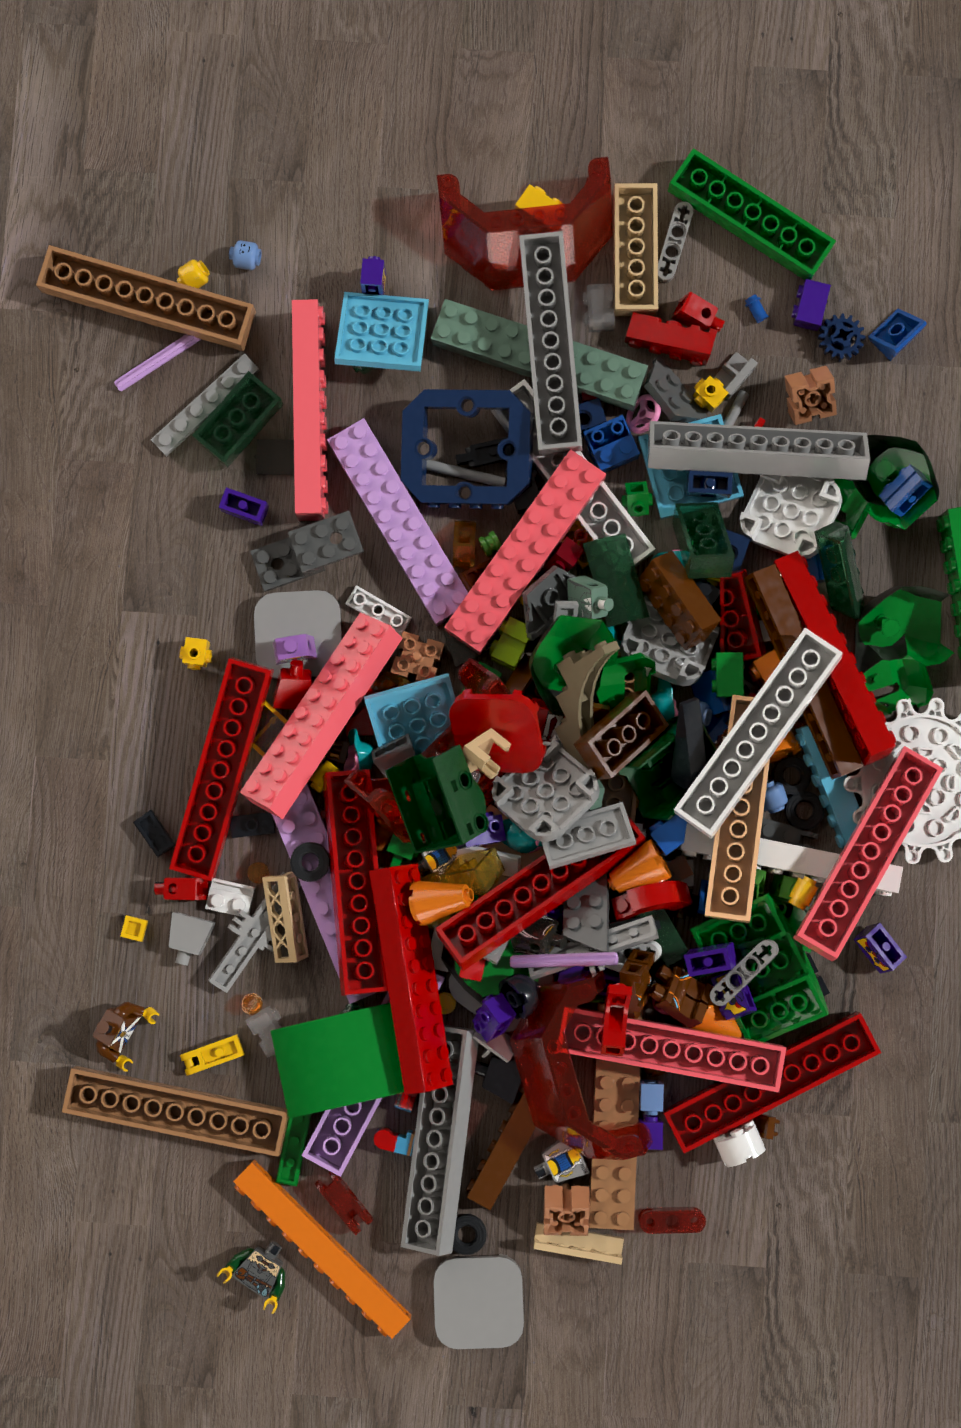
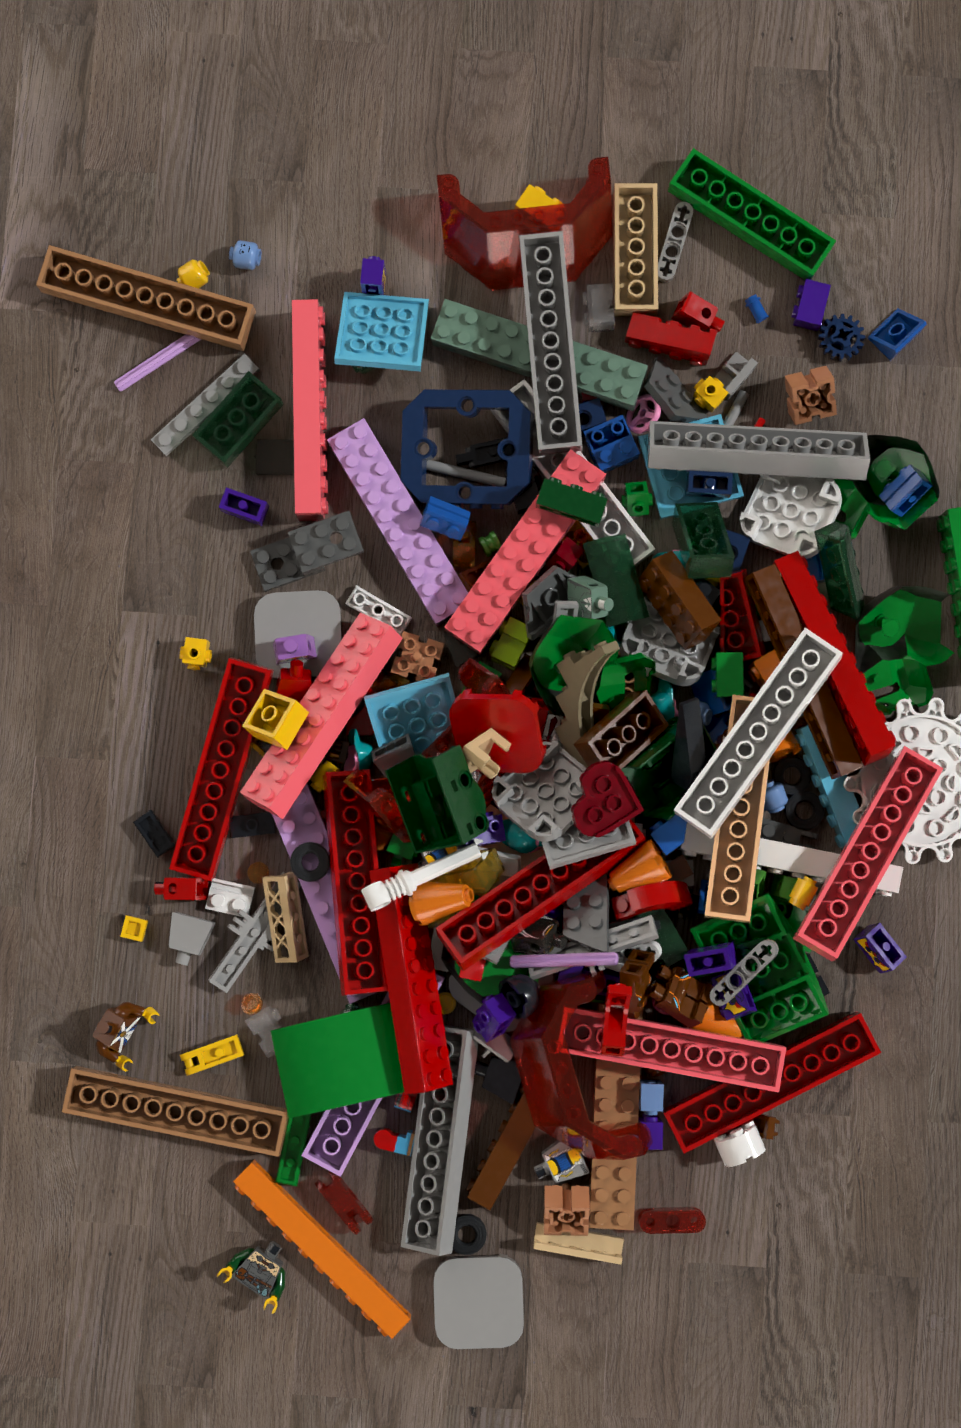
(275, 719): none -> yellow brick
(405, 883): none -> white piece
(445, 518): none -> blue brick
(571, 501): none -> dark green brick
(605, 800): none -> dark red plate

